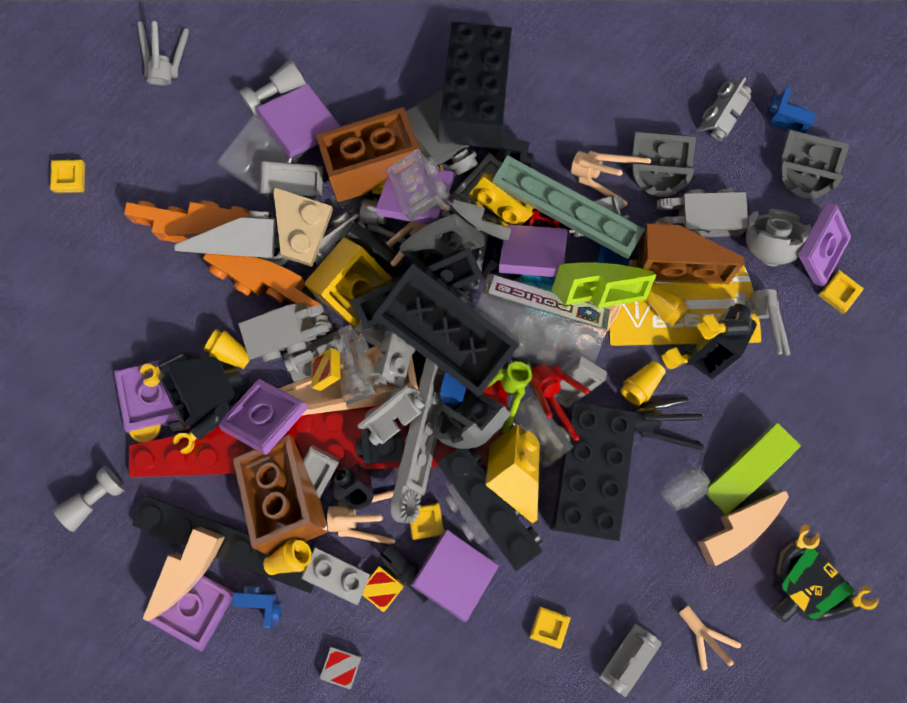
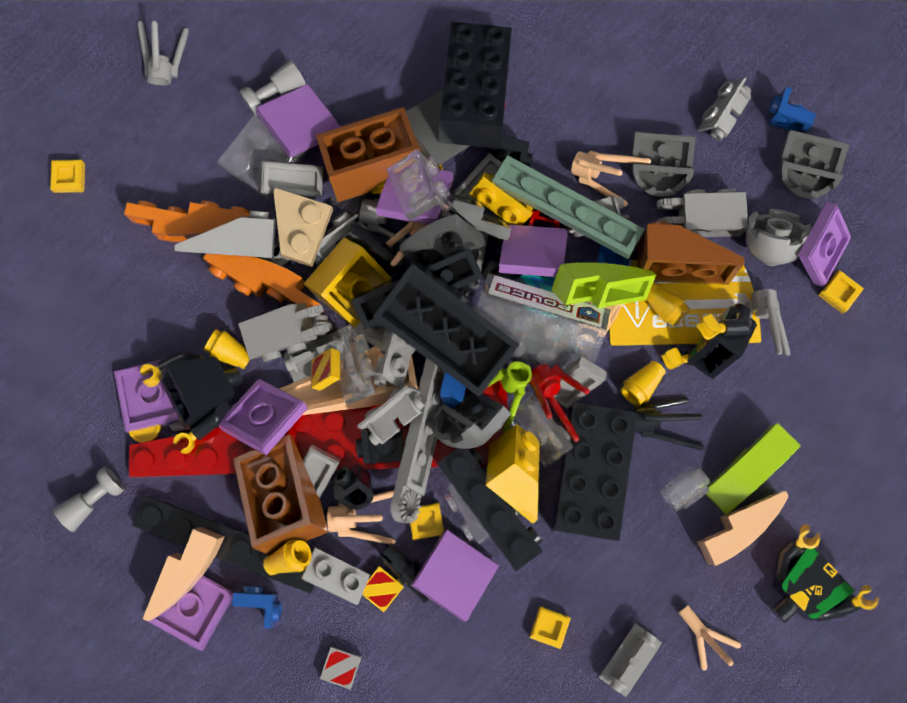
(463, 161): light grey plate -> none

